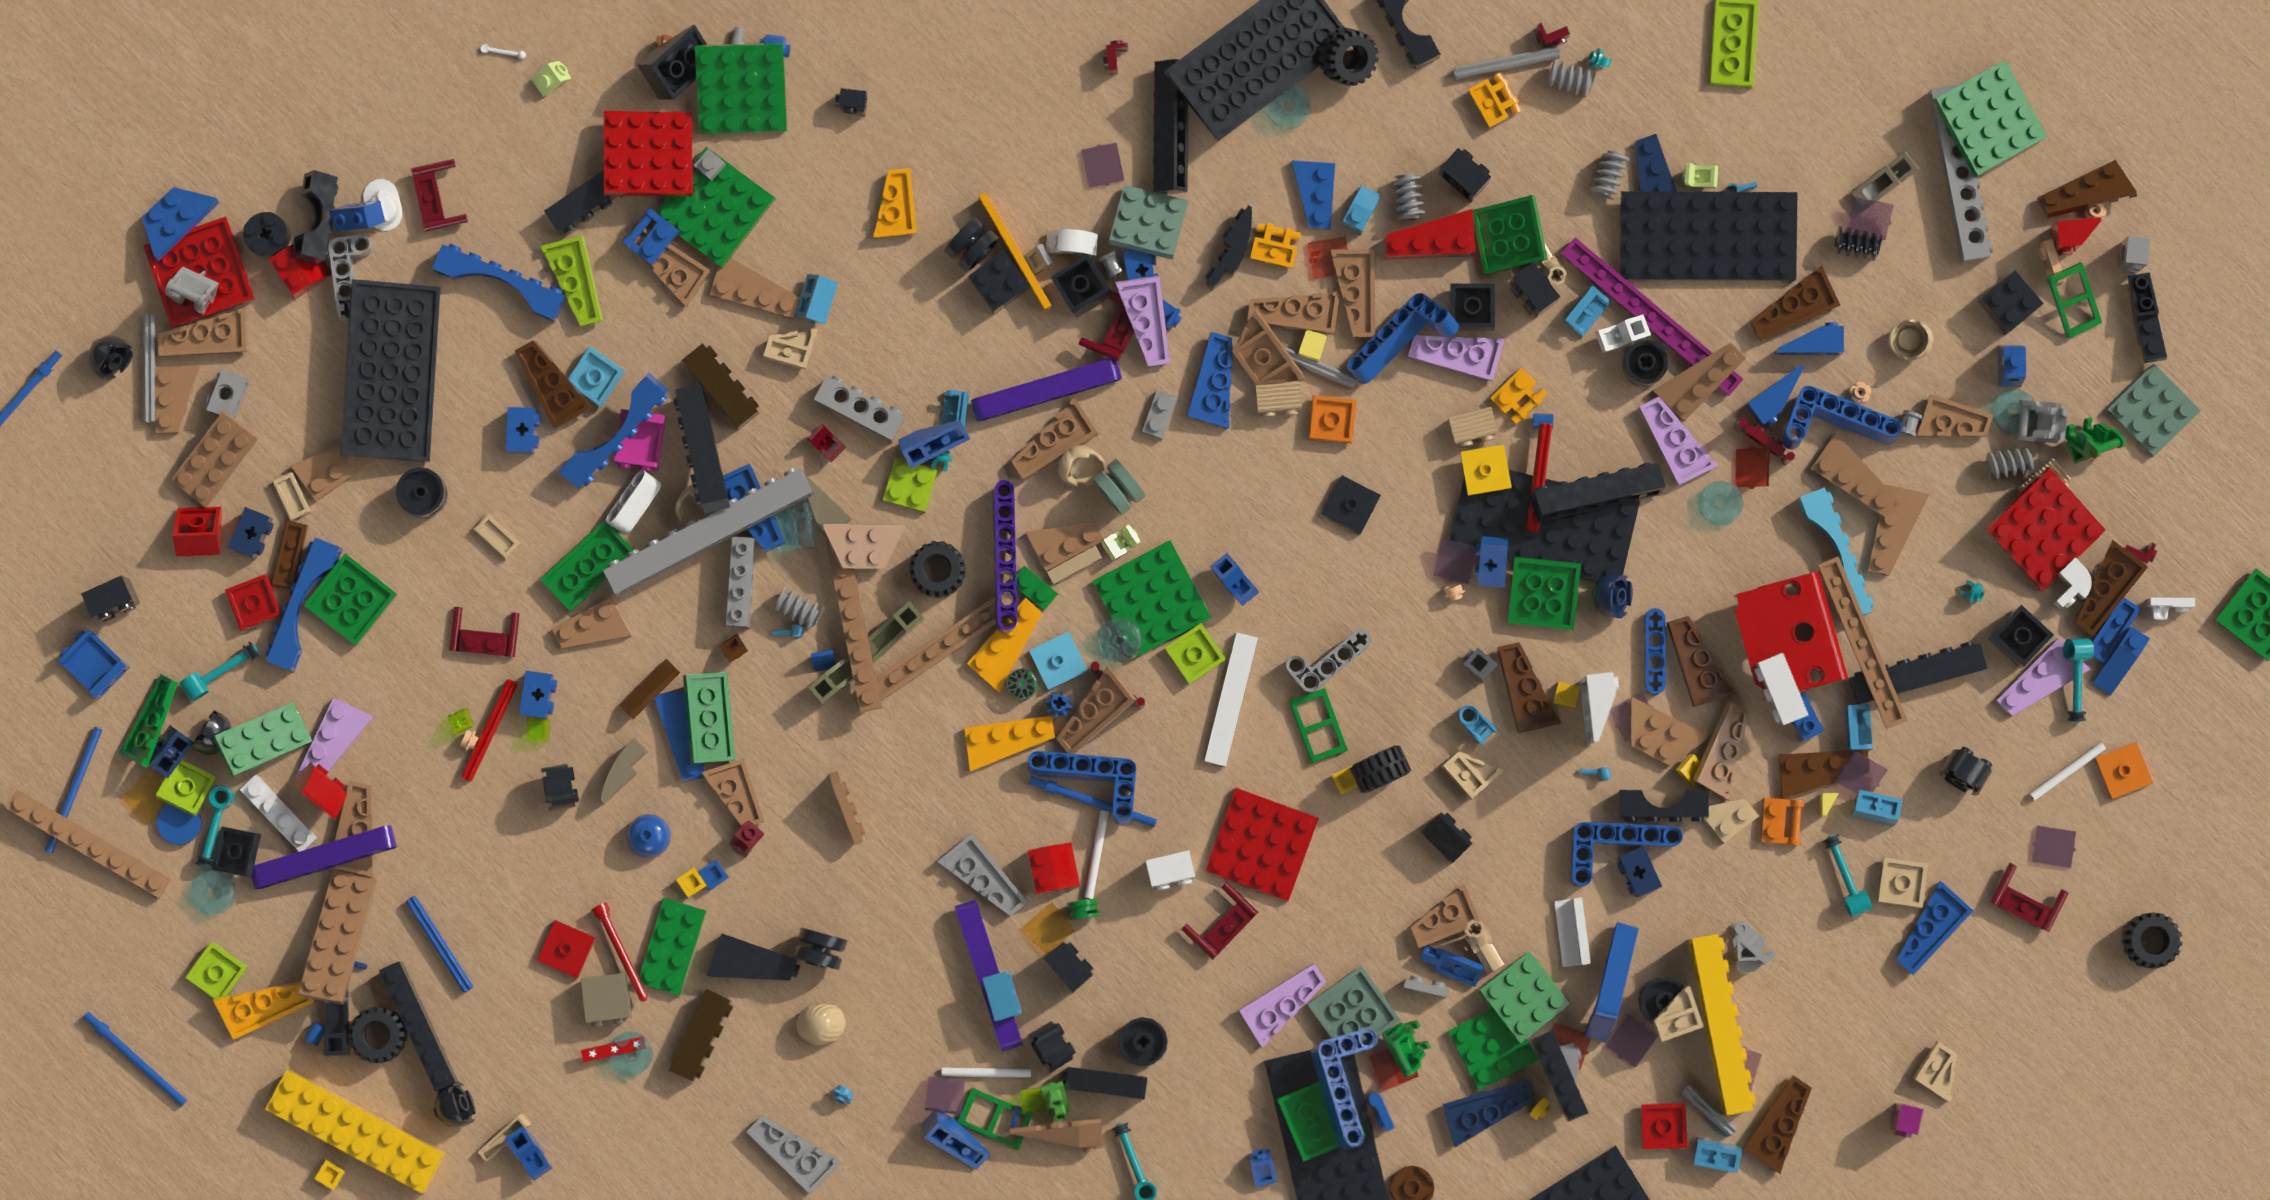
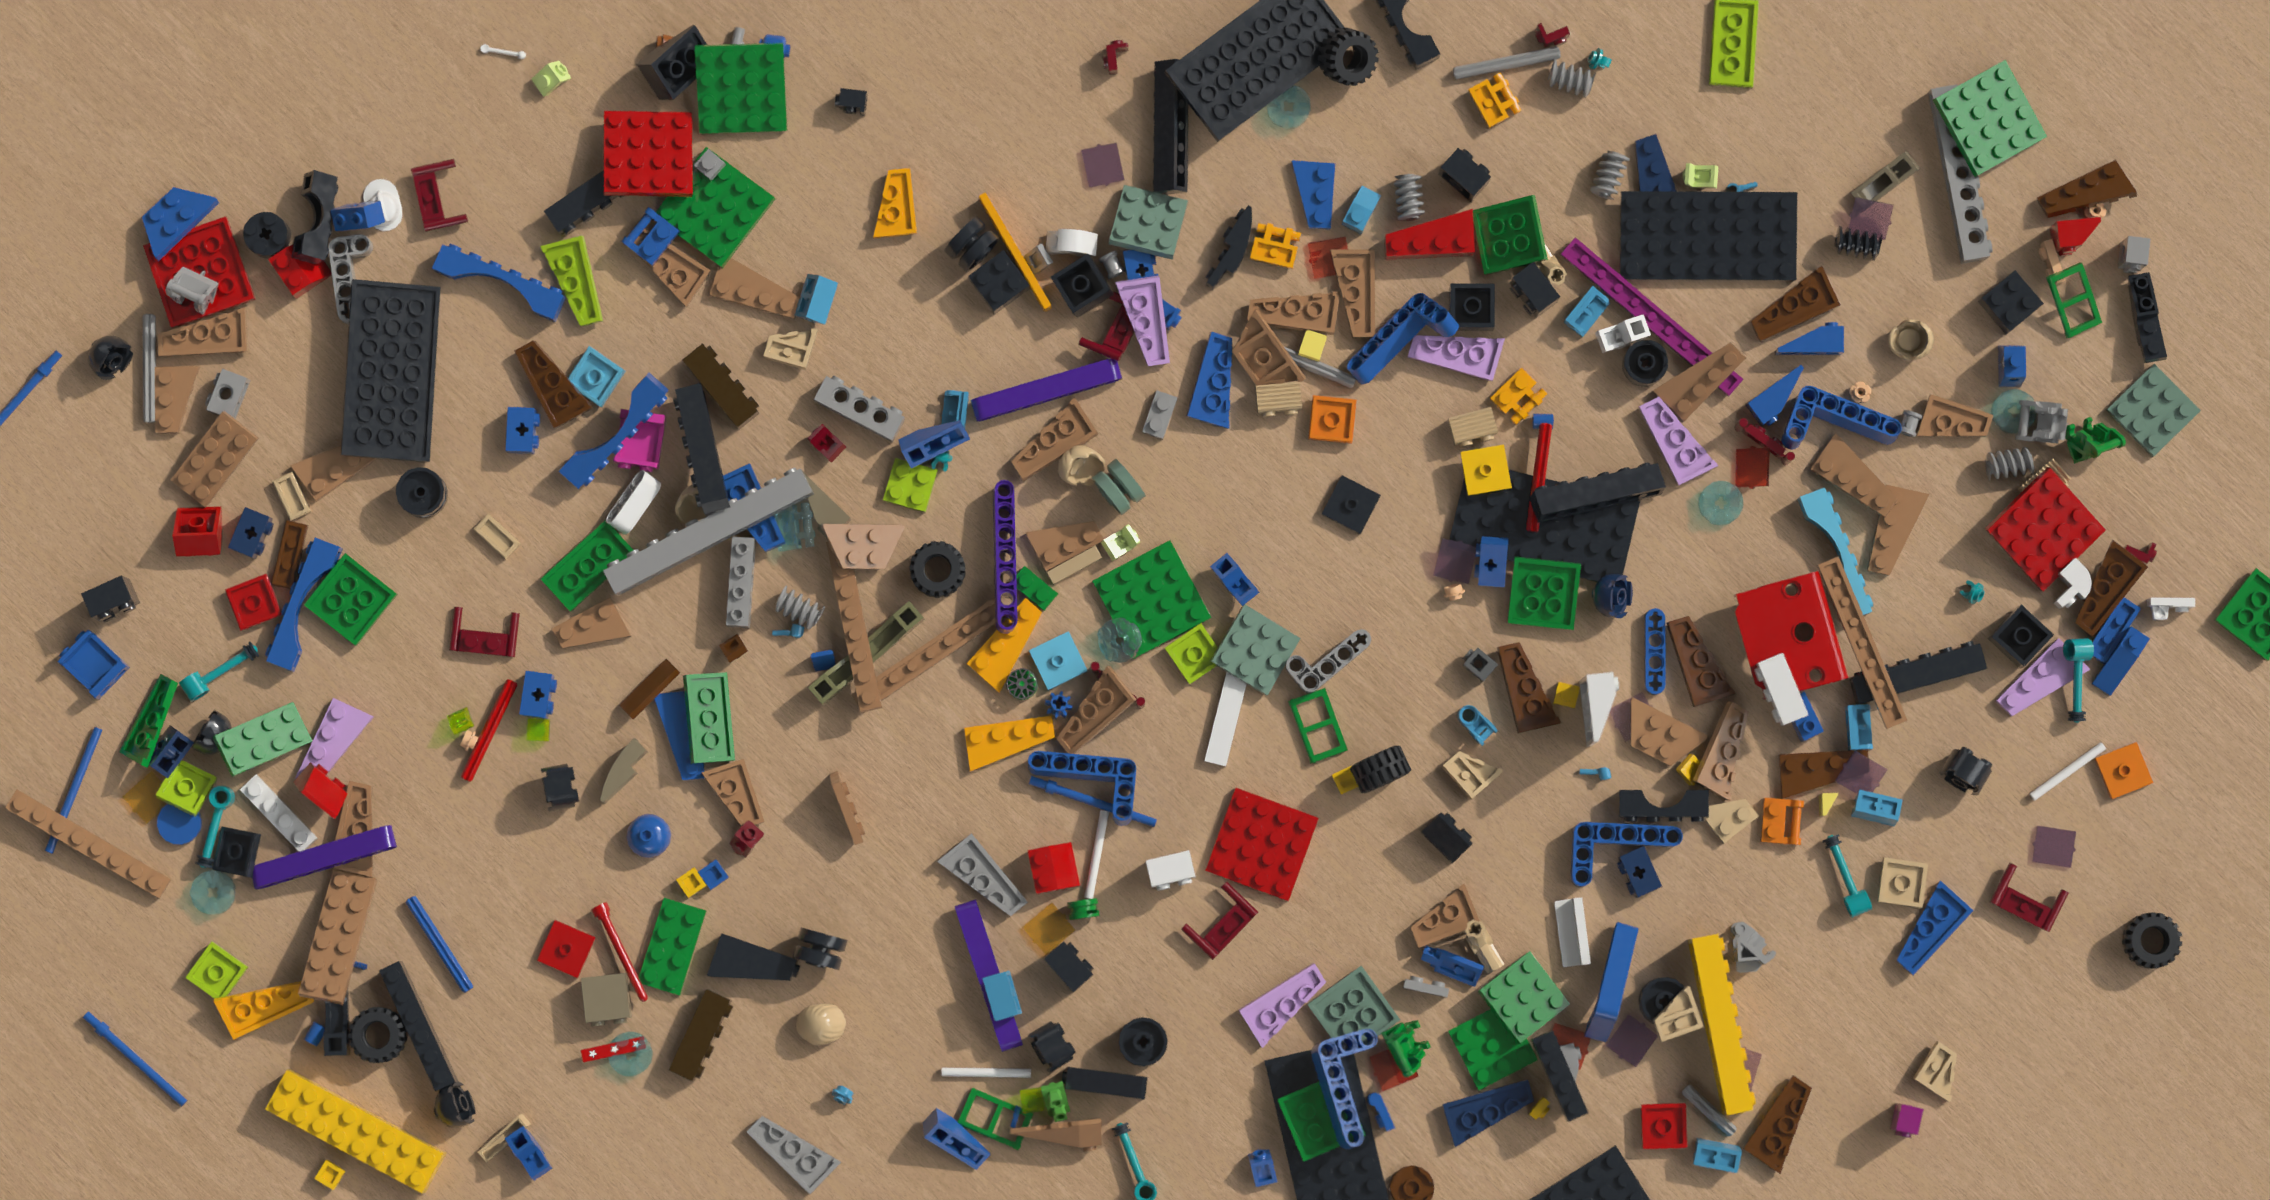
(944, 1095): clear purple piece -> none
(1255, 649): none -> sand green plate

